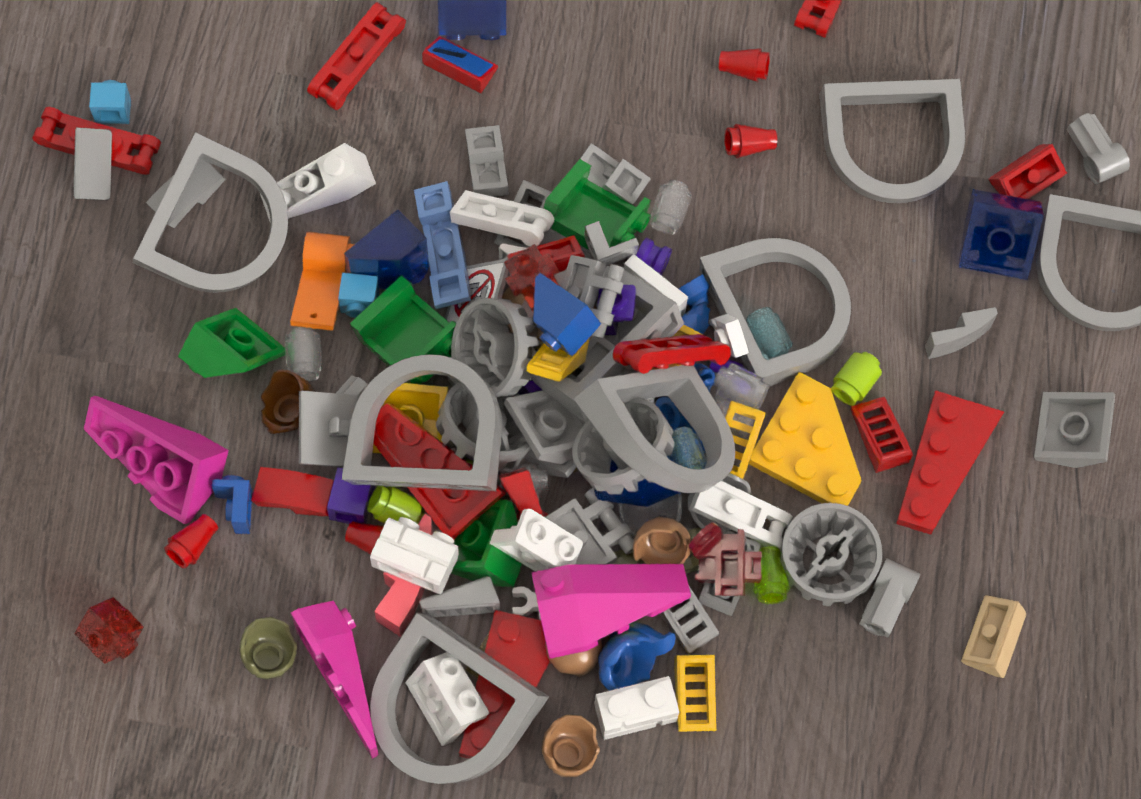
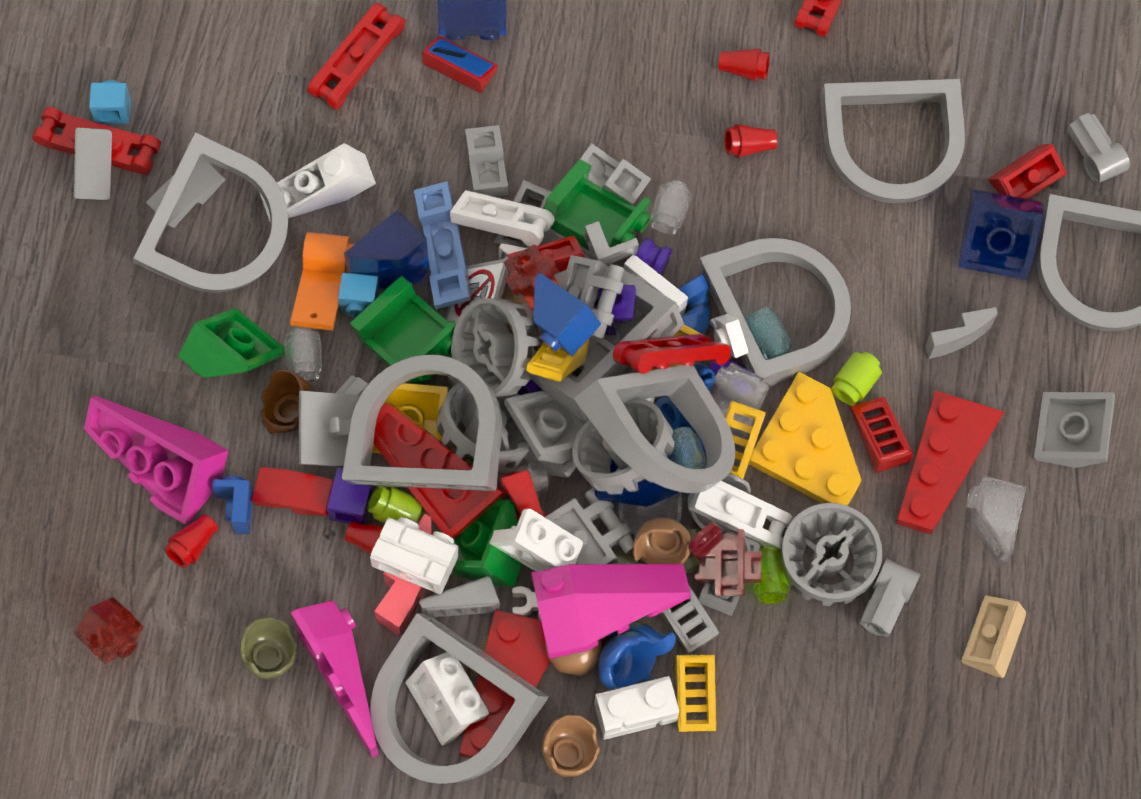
(996, 514): none -> clear slope

